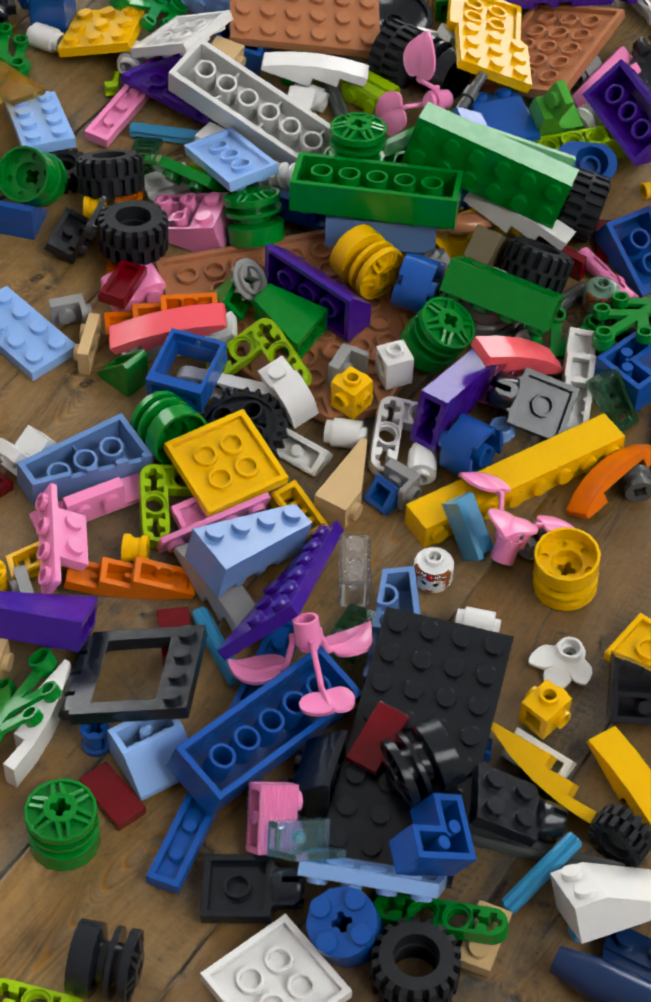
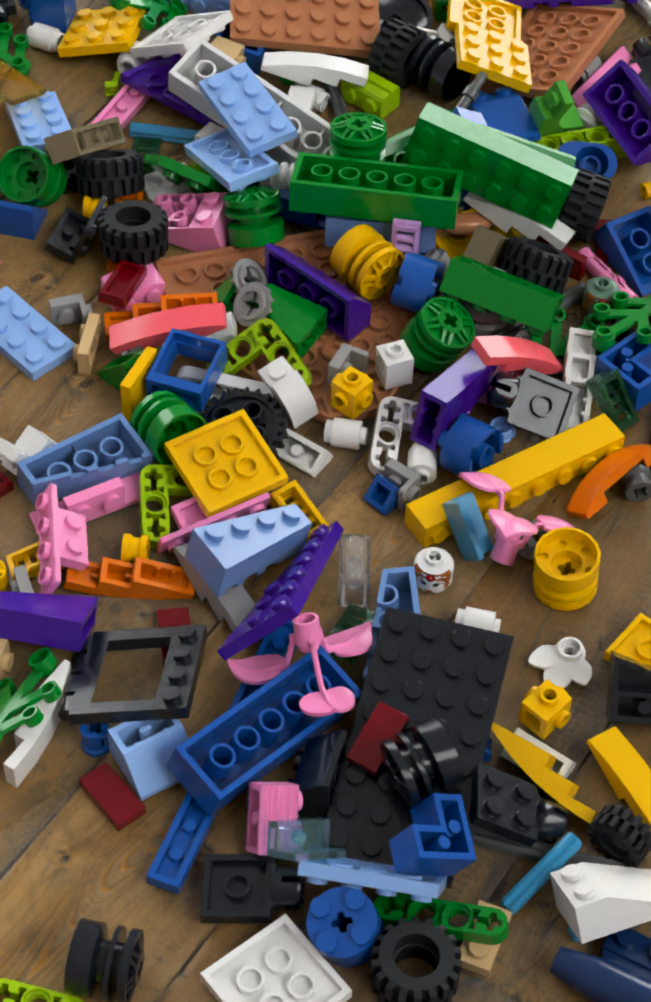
(62, 824): green wheel -> none
(84, 140): none -> dark tan brick
(134, 385): none -> yellow tile
(214, 641): dark azure axle -> none
(247, 109): none -> light blue plate
(251, 293): none -> light grey gear
(342, 492): tan slope -> none
(406, 226): none -> lavender slope
(418, 61): bright pink plant -> none

